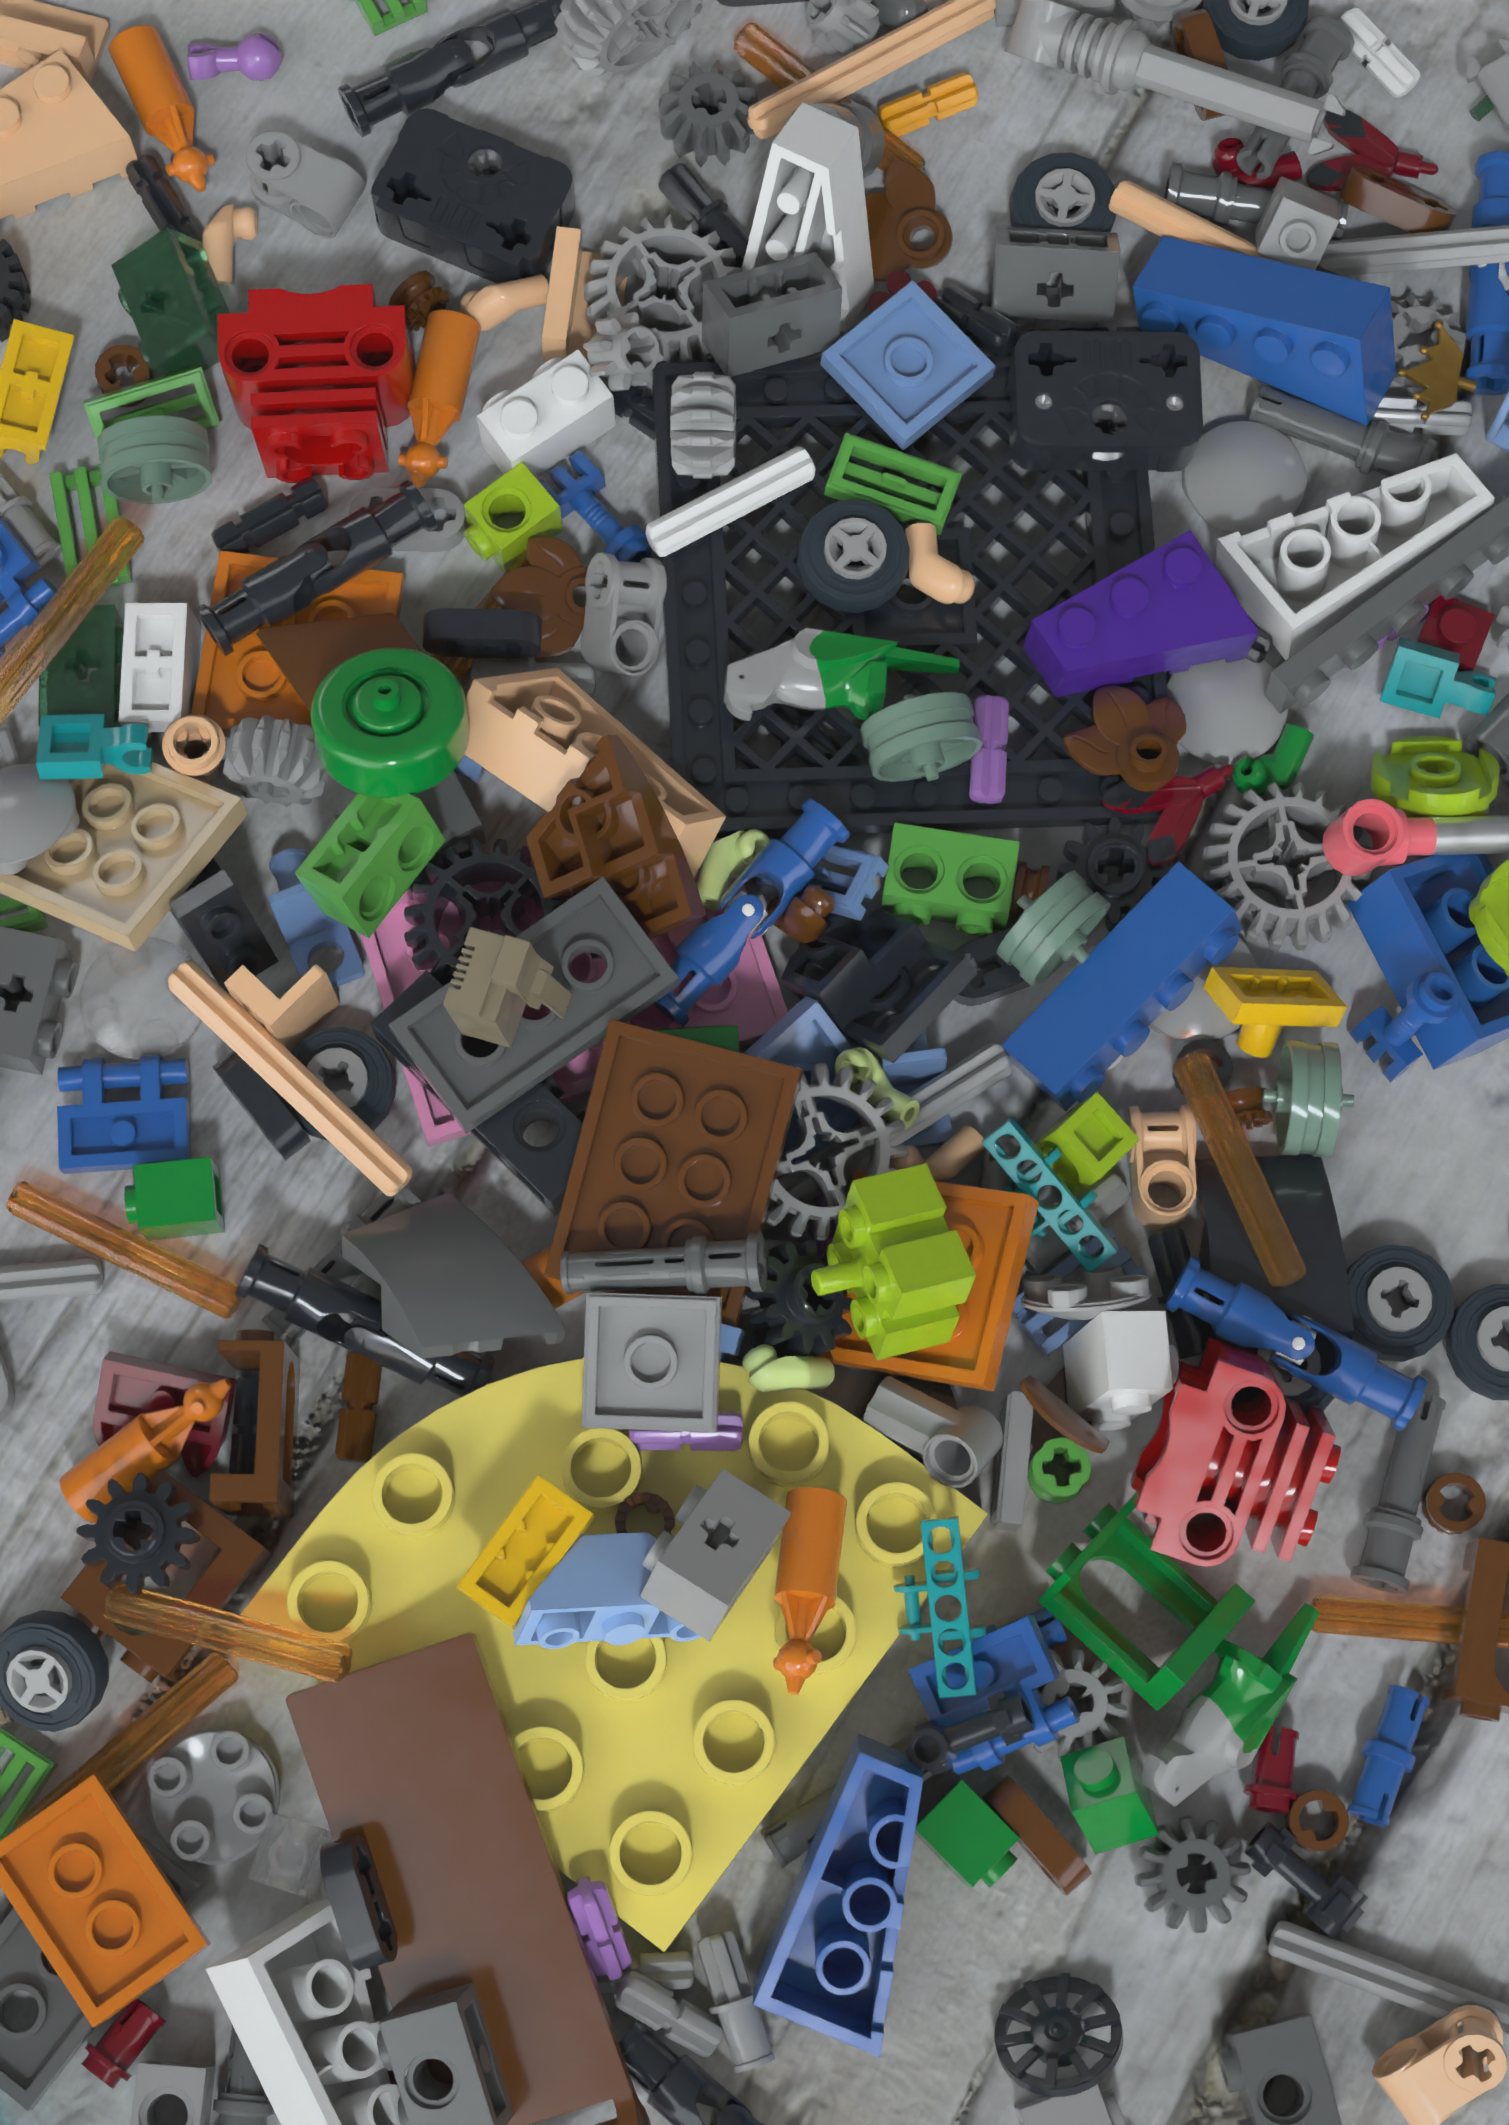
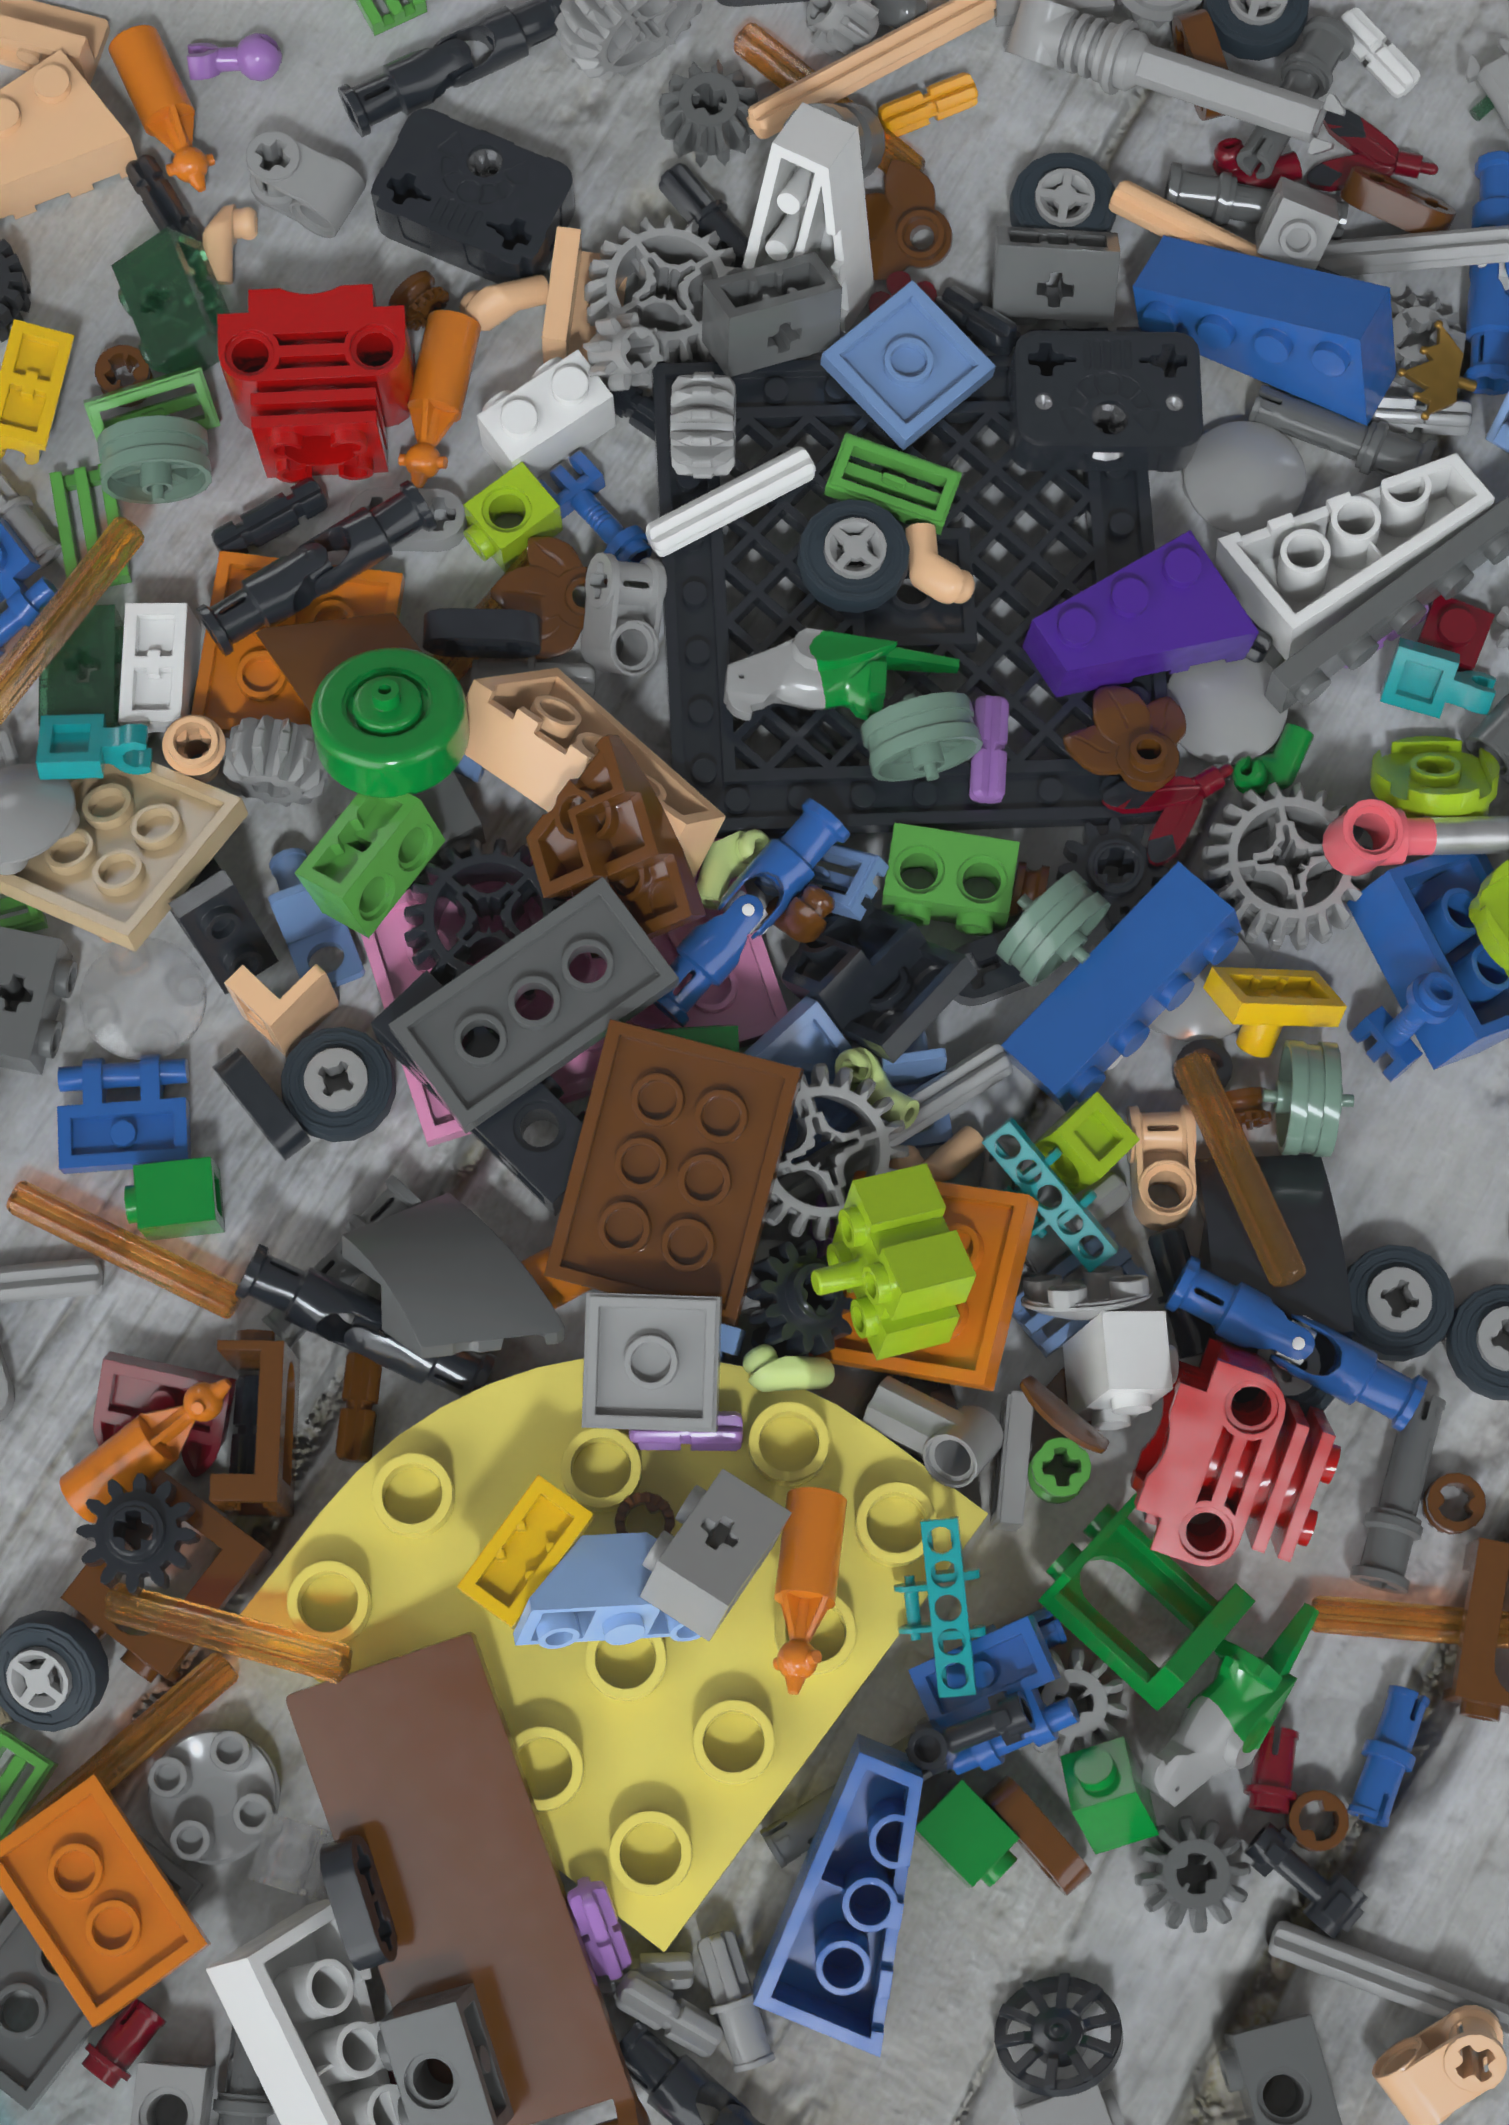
(290, 1078): light nougat axle -> none
(495, 985): dark tan piece -> none
(696, 1265): dark grey pin -> none

